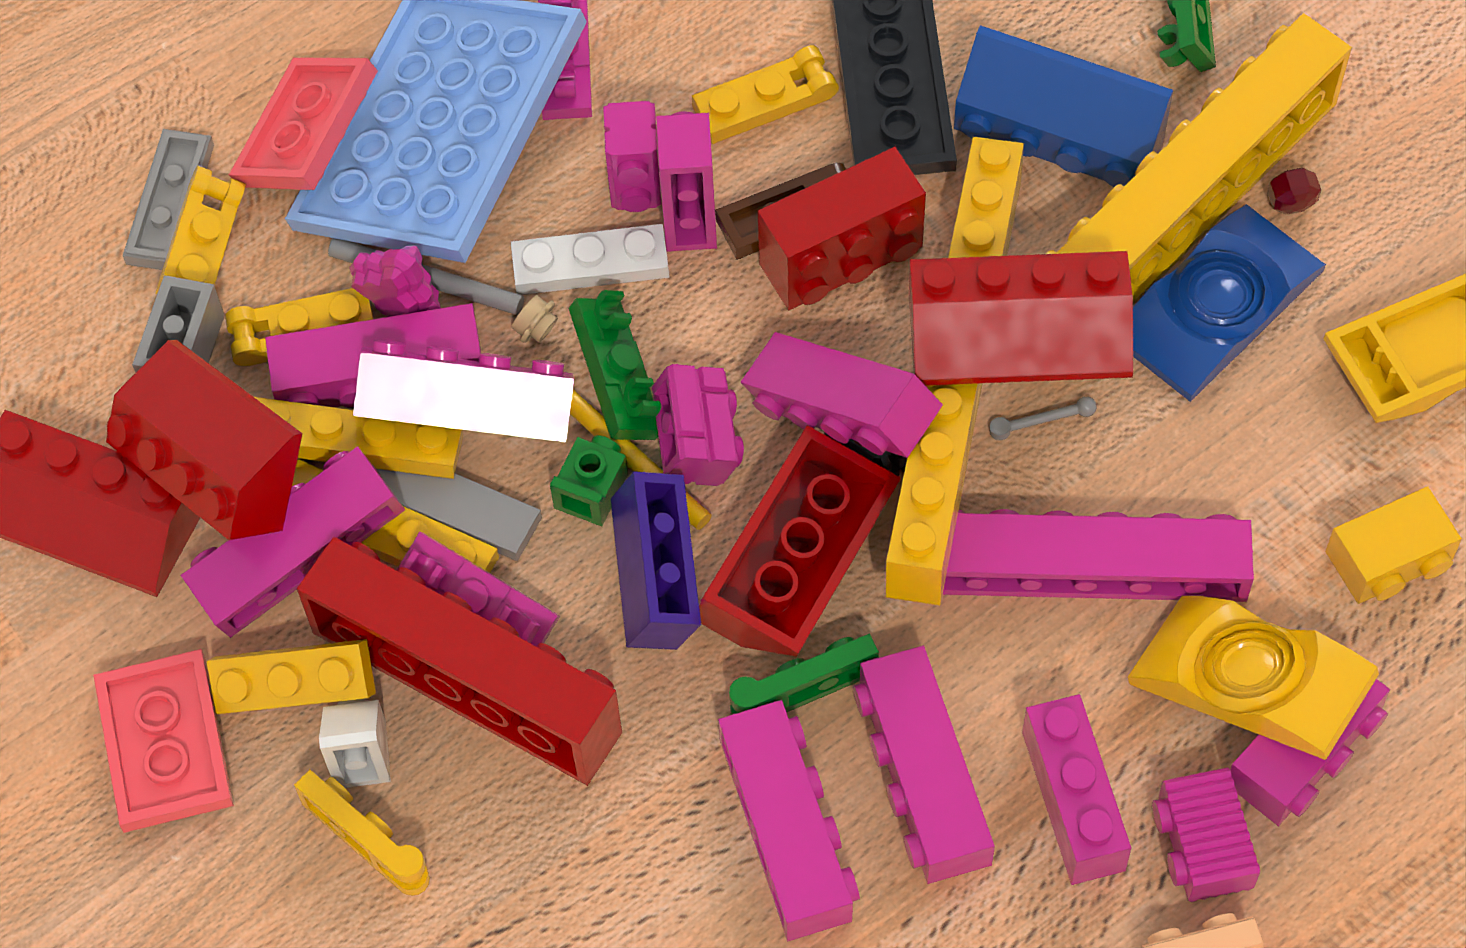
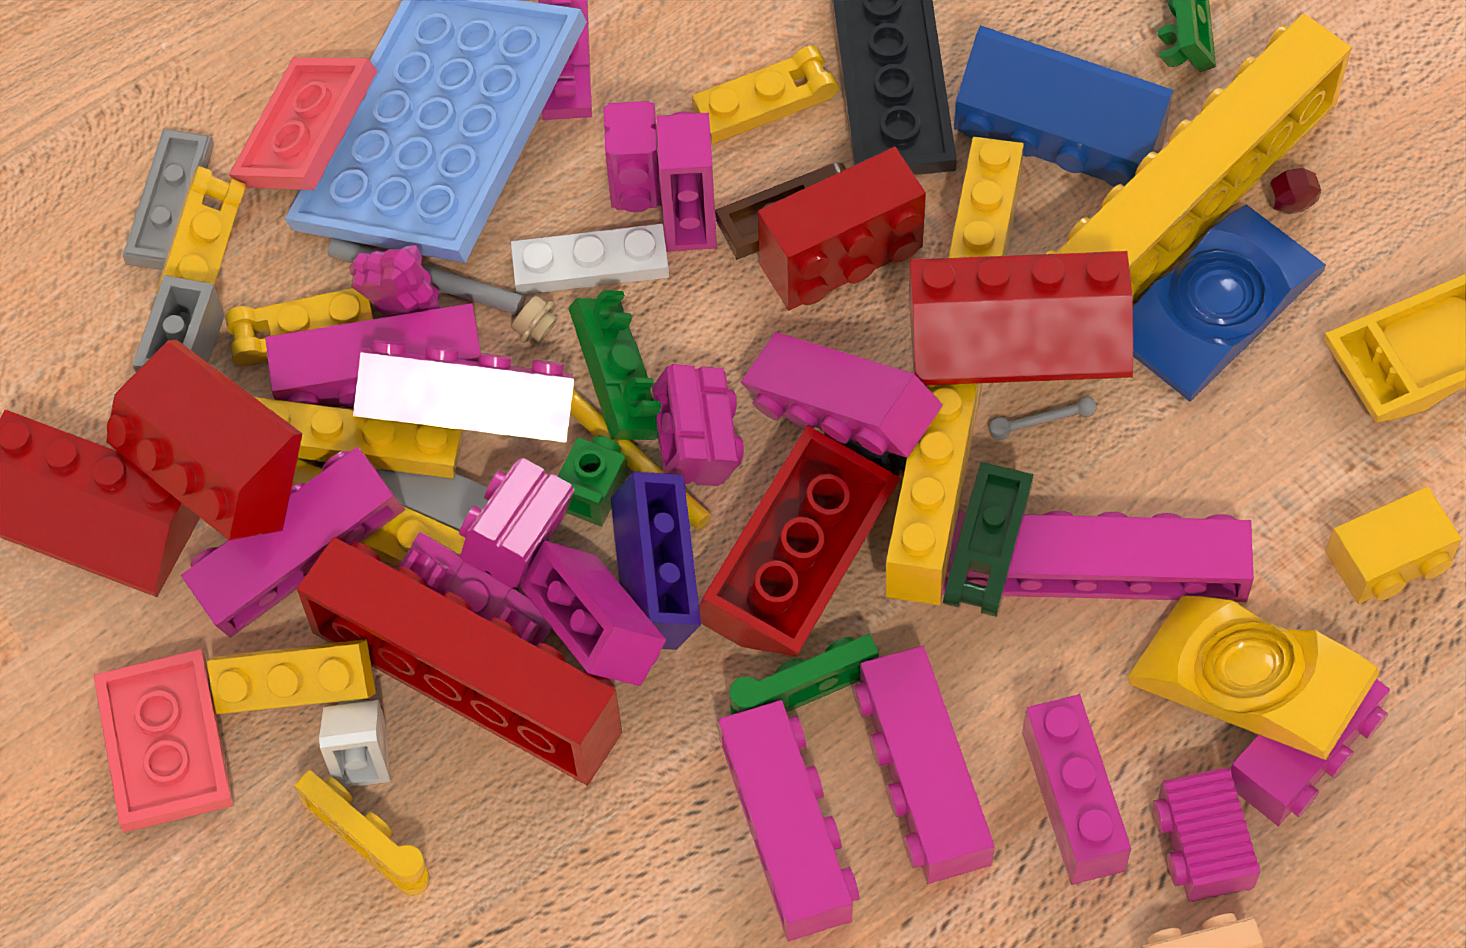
(514, 523): none -> brick
(592, 613): none -> dark pink brick
(988, 537): none -> dark green plate

